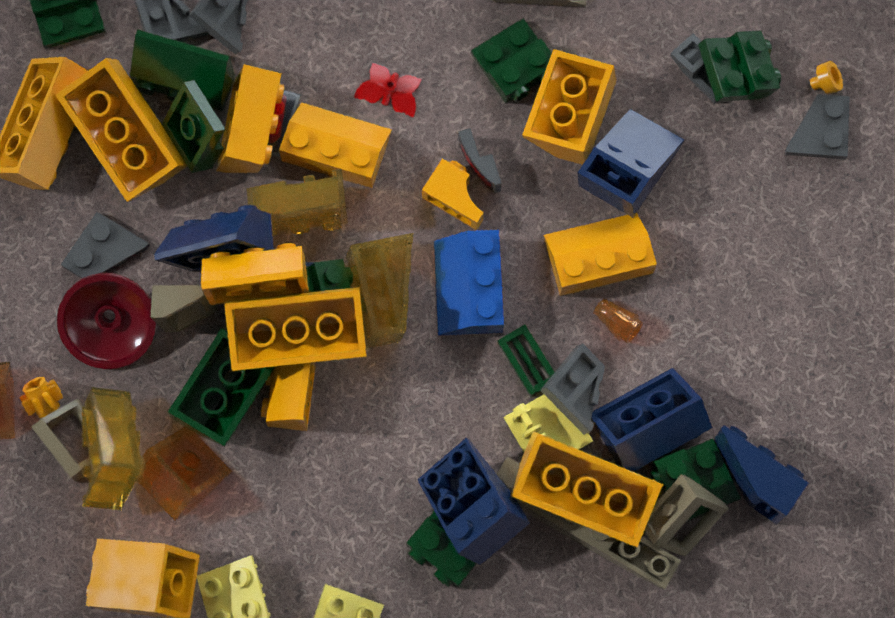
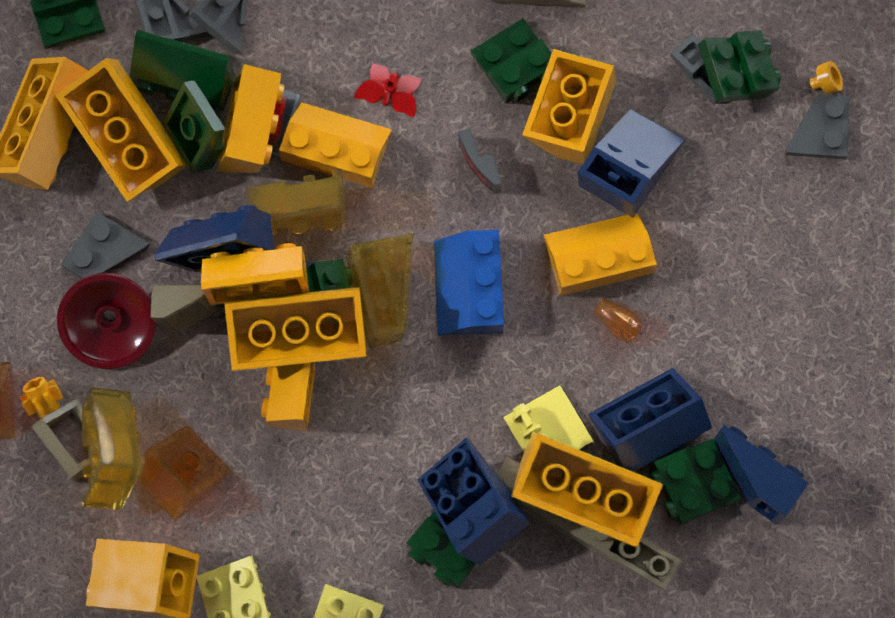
(215, 395): dark green slope -> none
(449, 192): light orange arch -> none
(523, 330): dark green tile -> none
(576, 387): dark grey wing -> none
(676, 508): dark tan tile -> none

